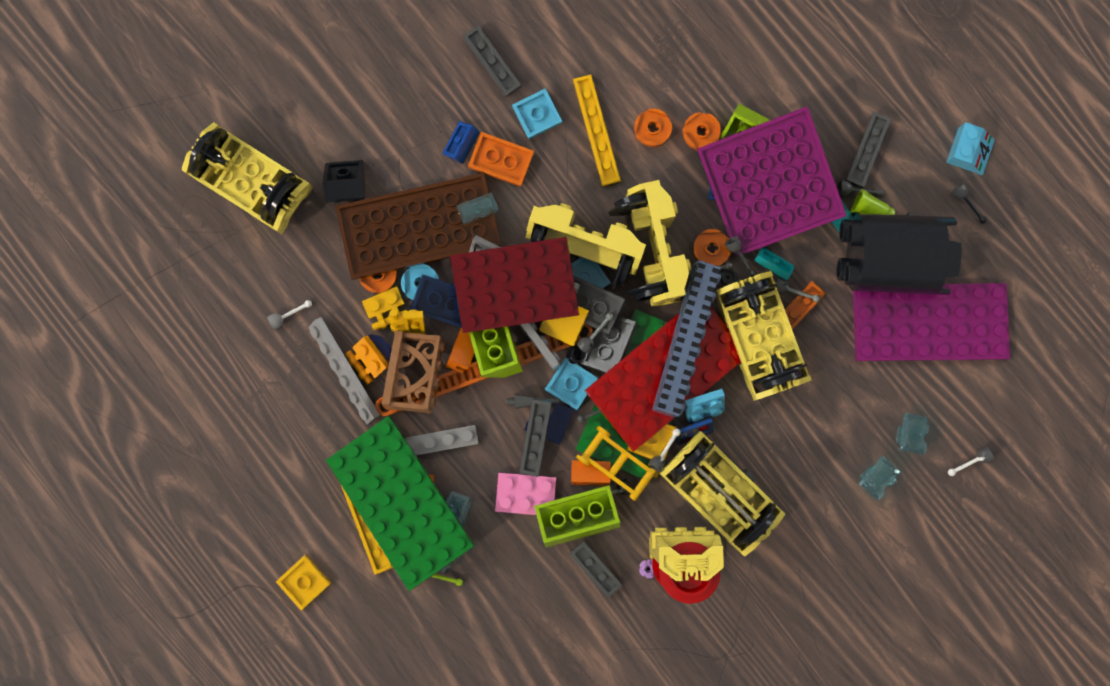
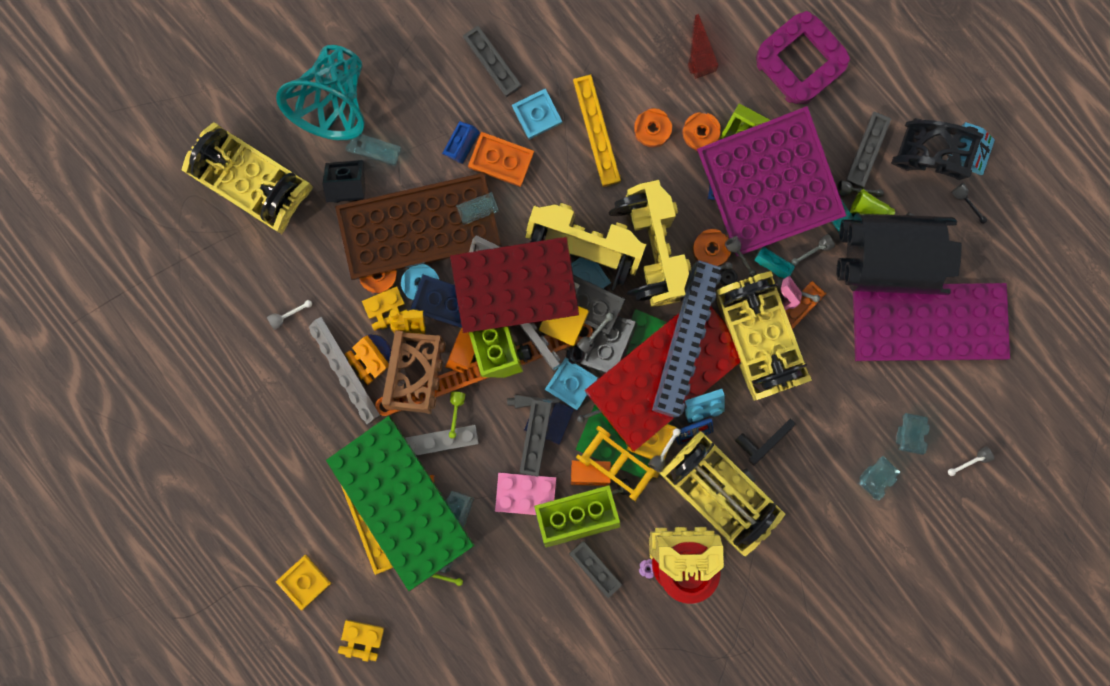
(345, 79): none -> teal piece
(362, 634): none -> yellow plate
(375, 149): none -> clear light blue plate
(457, 400): none -> lime hinge
(524, 353): none -> black plate
(701, 57): none -> clear red slope
(756, 453): none -> black piece
(783, 77): none -> magenta plate
(791, 293): none -> bright pink bracket
(825, 243): none -> hinge
(910, 160): none -> black fence

